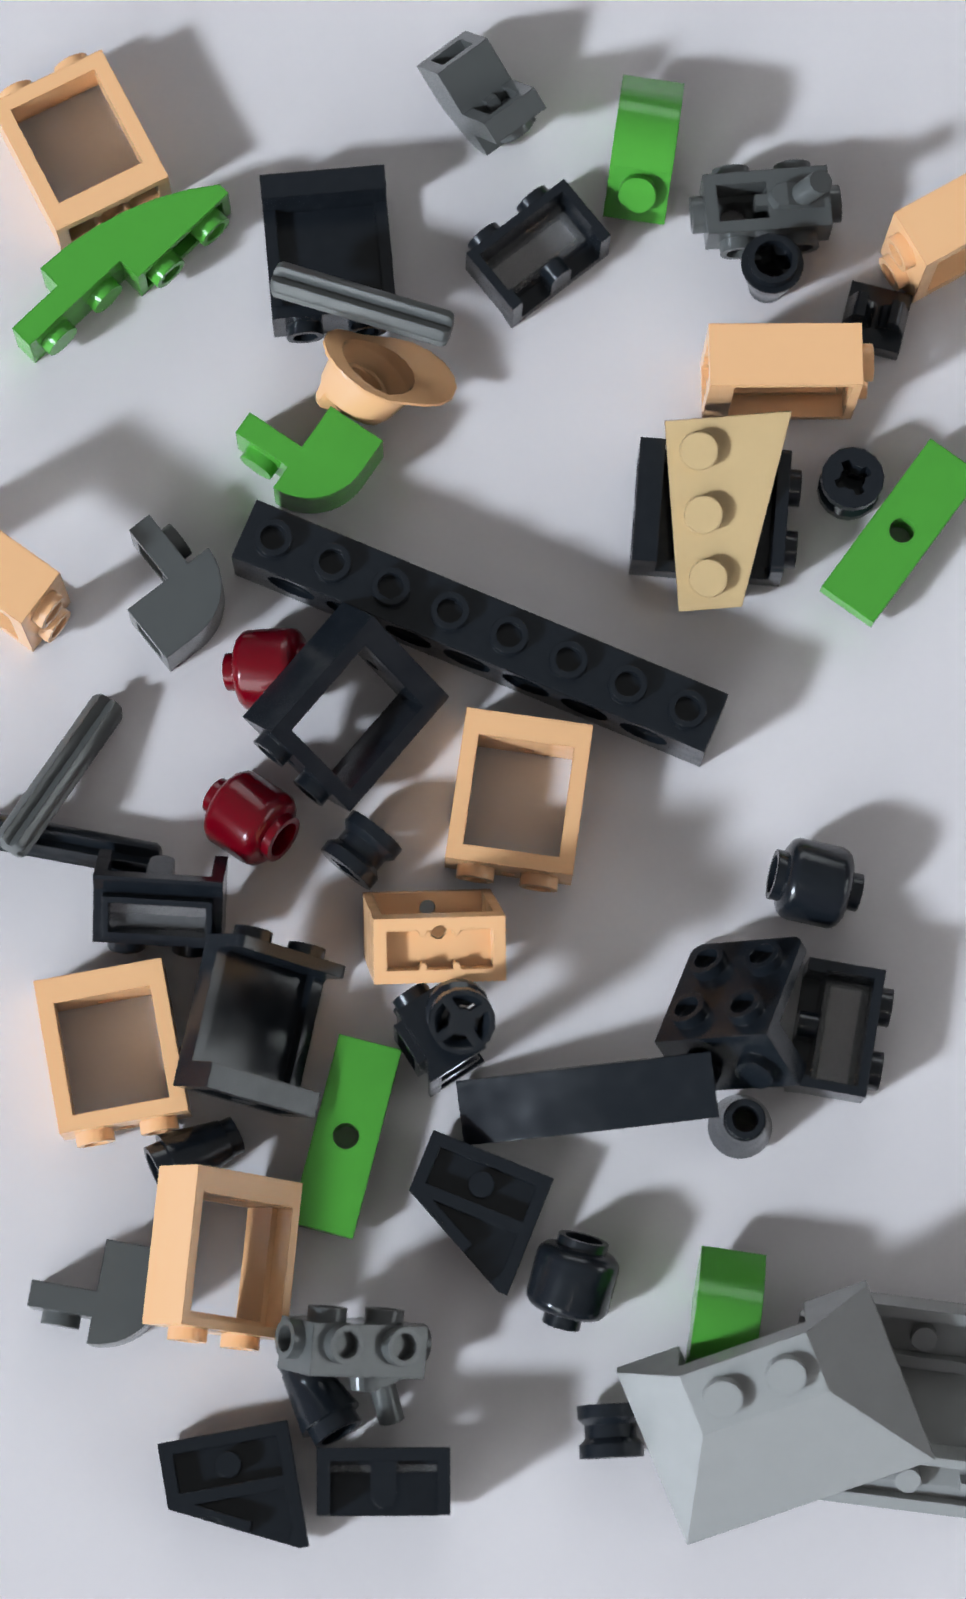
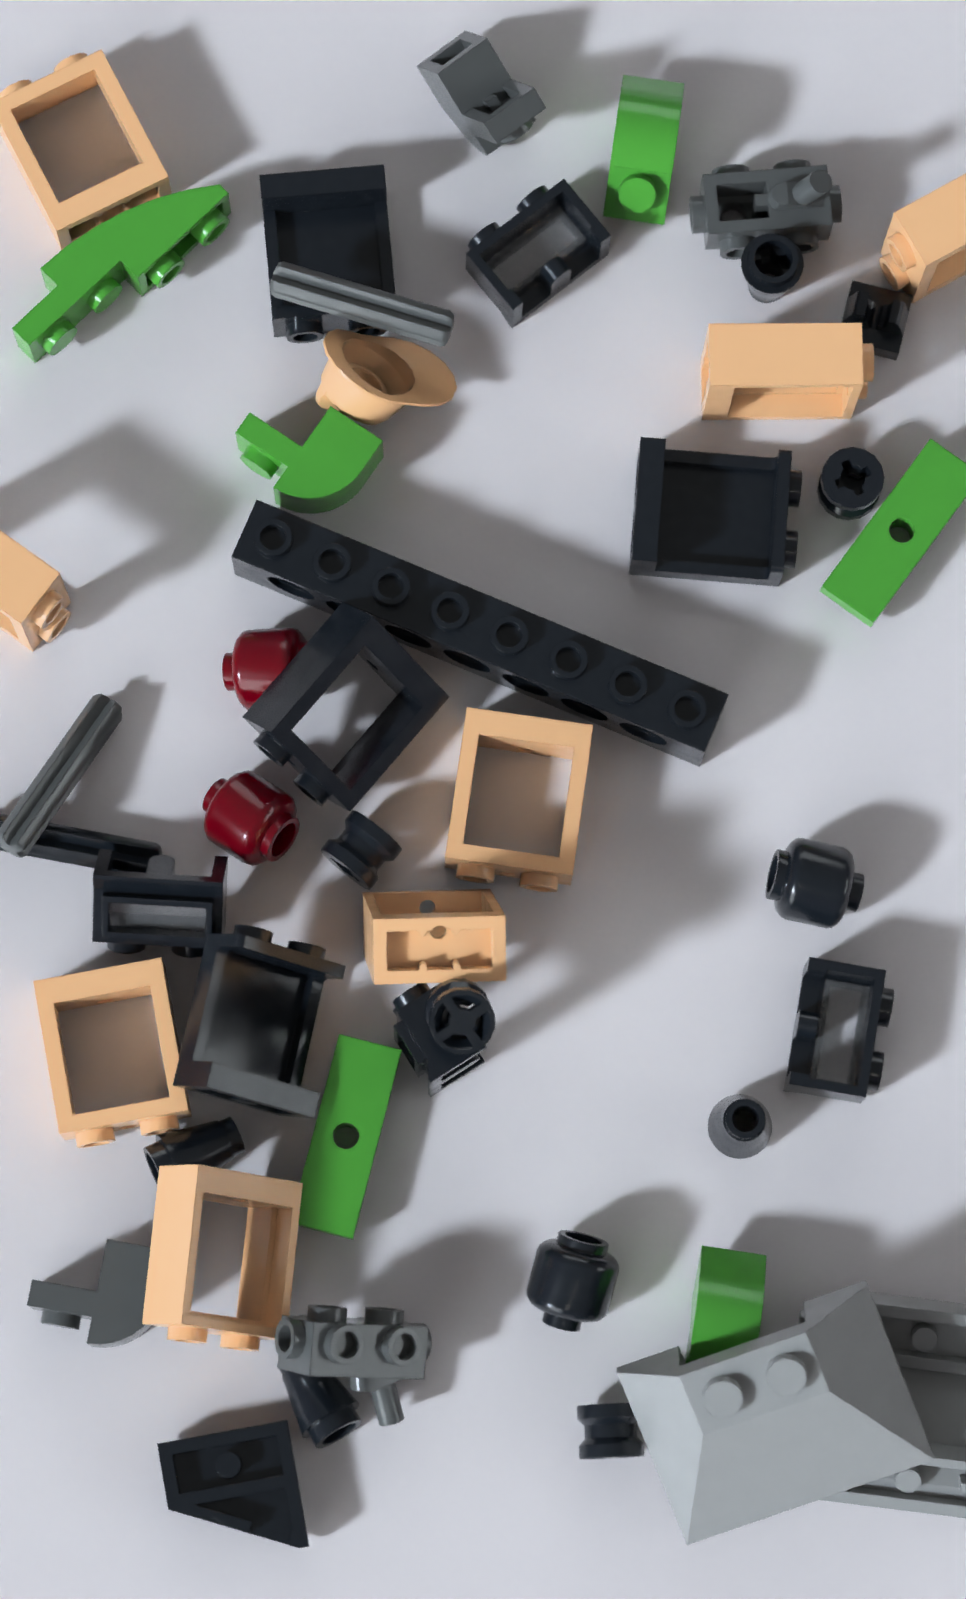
(188, 604): dark grey brick -> none
(383, 1481): black window -> none
(481, 1204): black wing -> none
(588, 1098): black slope -> none
(719, 500): tan wing -> none
(733, 1007): black bracket -> none

